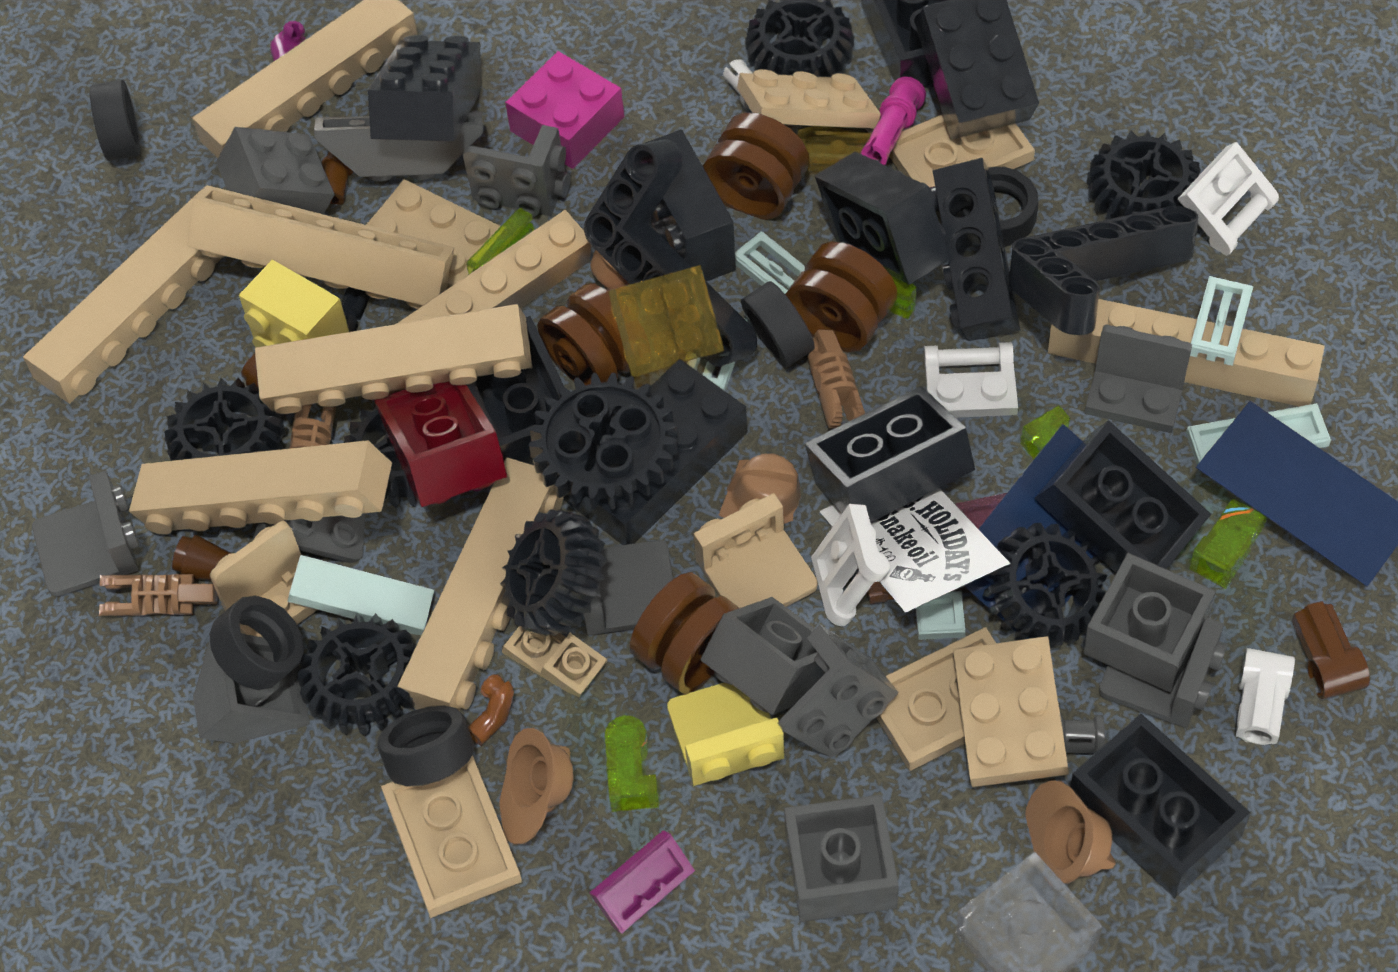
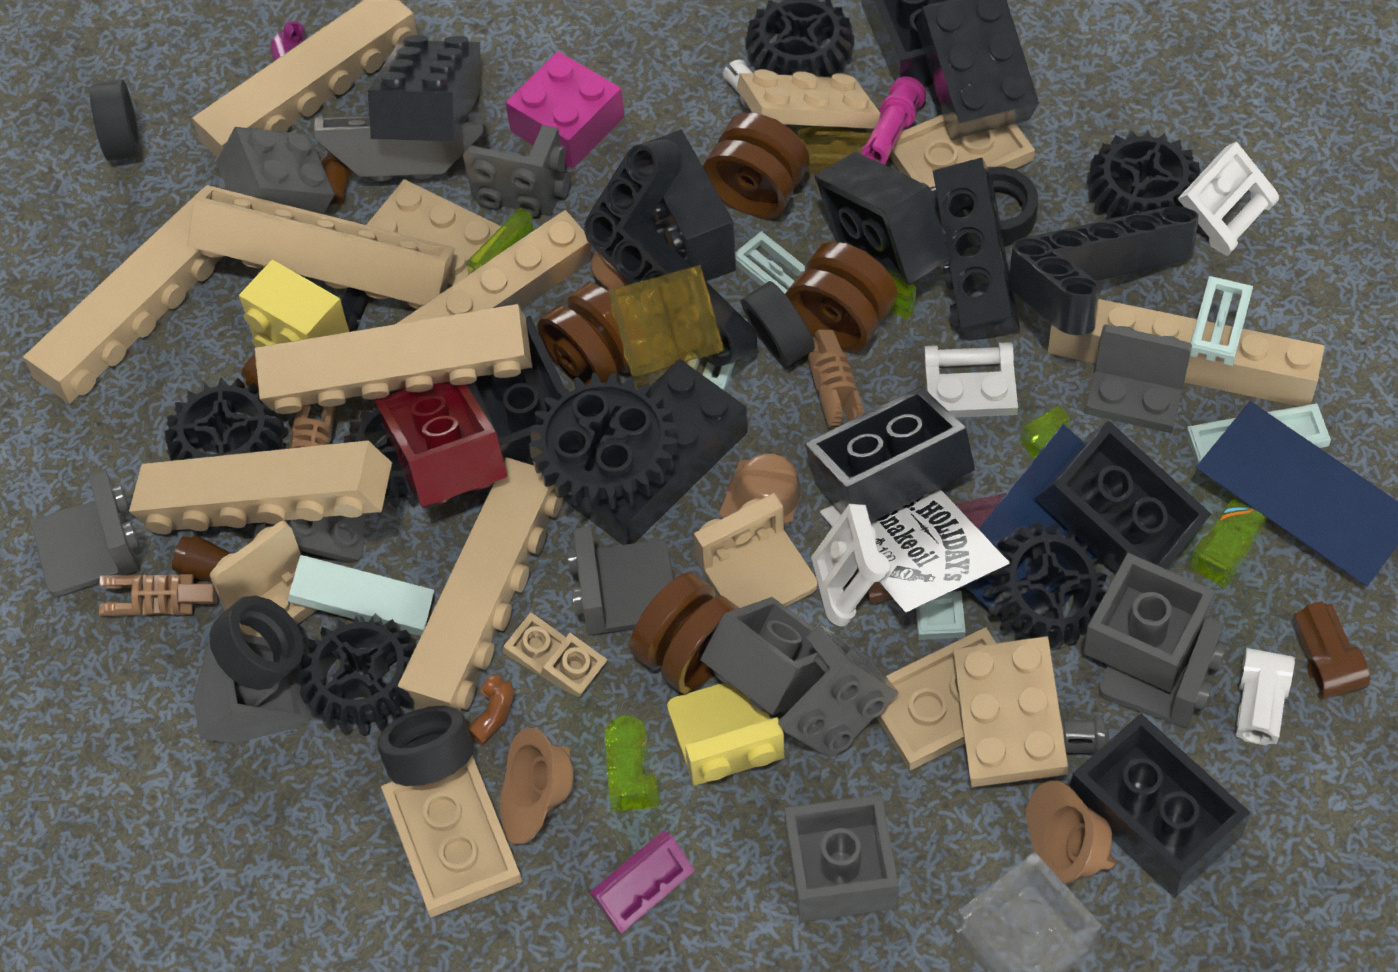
(553, 572): black gear -> none

